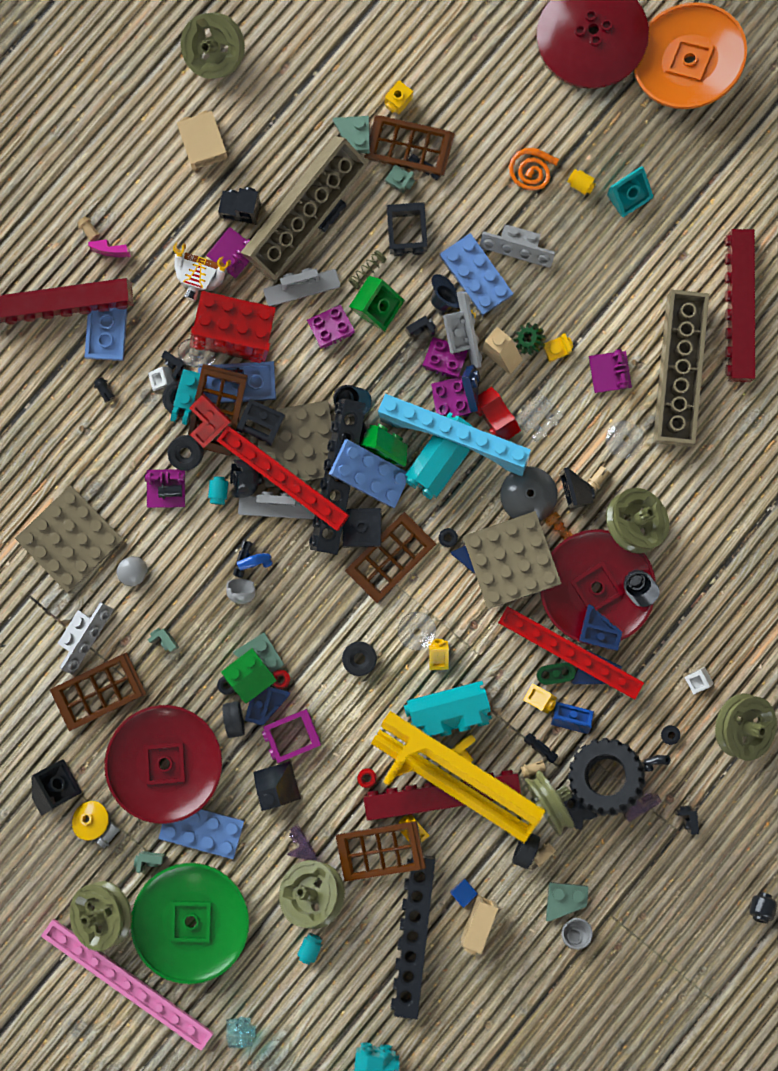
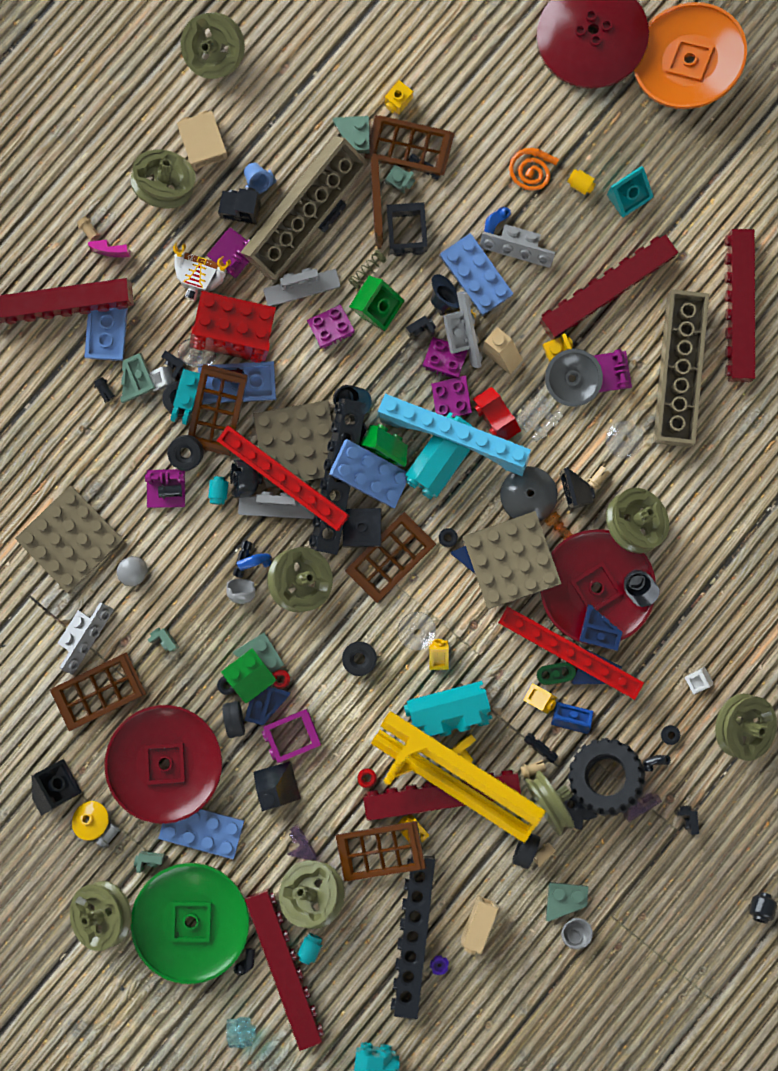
(128, 985): bright pink plate -> none
(135, 378): none -> sand green wing
(167, 170): none -> olive wheel
(213, 420): red plate -> none
(247, 963): none -> black arm
(258, 177): none -> medium blue piece
(263, 416): black plate -> none
(284, 969): none -> dark red brick
(313, 569): none -> olive wheel
(376, 201): none -> reddish brown piece
(444, 965): none -> dark purple plate
(463, 893): blue slope -> none
(471, 383): dark blue wing -> none
(495, 218): none -> blue arm
(536, 337): dark green gear -> none
(587, 377): none -> dark grey dish
(608, 287): none -> dark red brick

